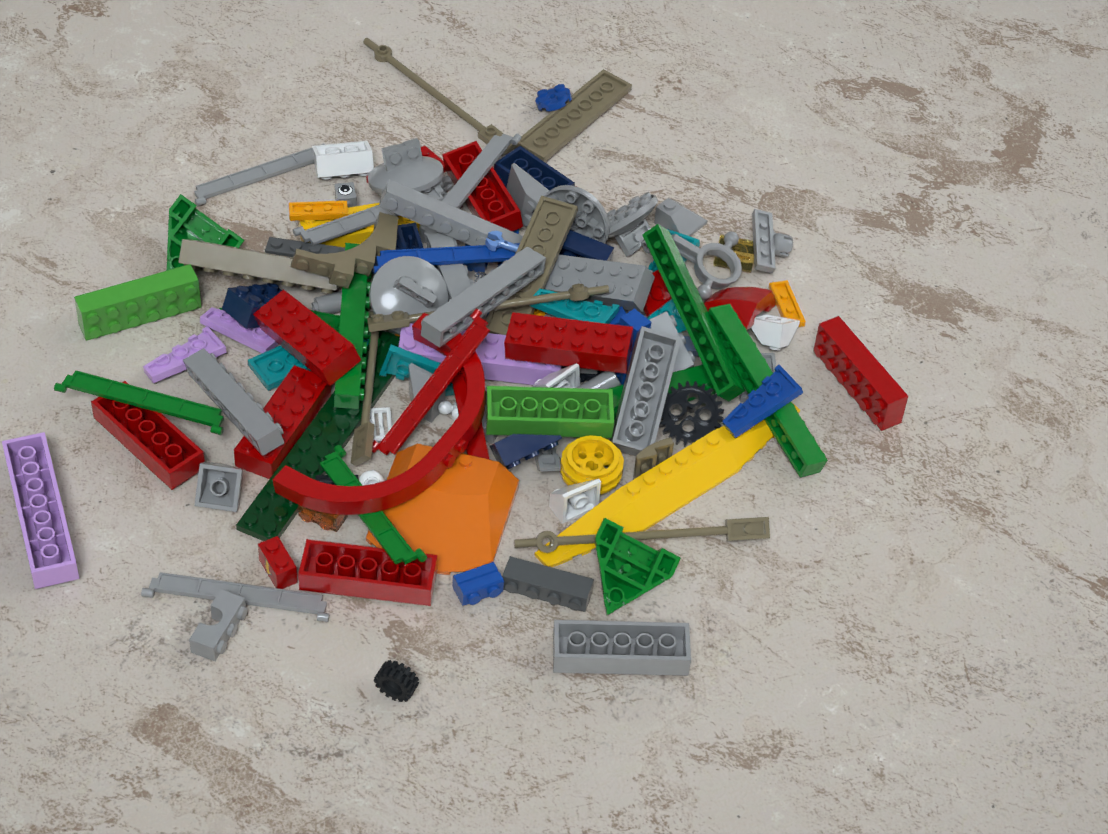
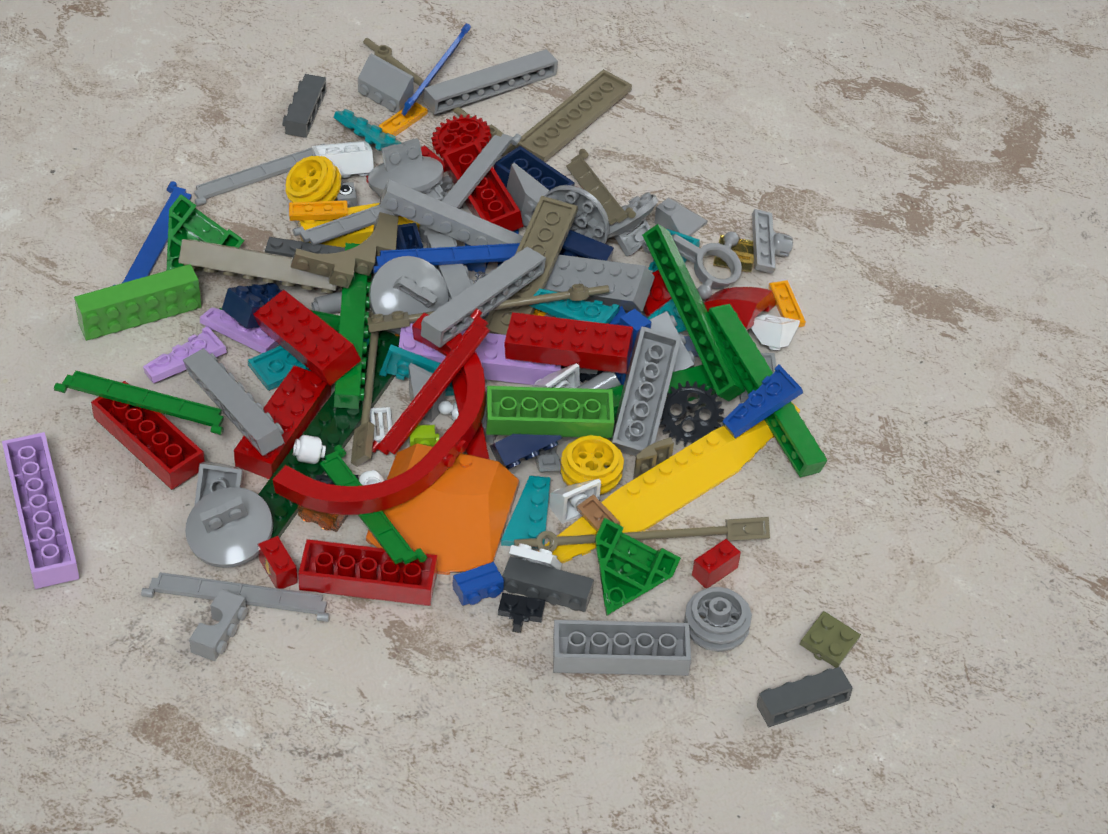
(156, 239): none -> blue piece
(228, 527): none -> light grey bracket
(305, 105): none -> dark grey brick
(308, 449): none -> white head
(313, 180): none -> yellow wheel
(362, 128): none -> teal wing
(385, 83): none -> light grey slope
(396, 681): black tyre -> none
(399, 122): none -> light orange tile
(410, 102): none -> blue piece
(424, 435): none -> lime brick
(459, 133): none -> red gear
(490, 81): none -> light grey brick
(500, 242): medium blue bar -> none
(521, 609): none -> black hinge
(530, 512): none -> teal wing
(542, 557): none -> white plate
(553, 98): blue plate -> none
(591, 183): none -> dark tan piece
(594, 512): none -> medium nougat plate
(716, 563): none -> red brick
(718, 629): none -> light grey wheel
(804, 696): none -> dark grey brick
(830, 639): none -> olive plate
(860, 373): red brick -> none

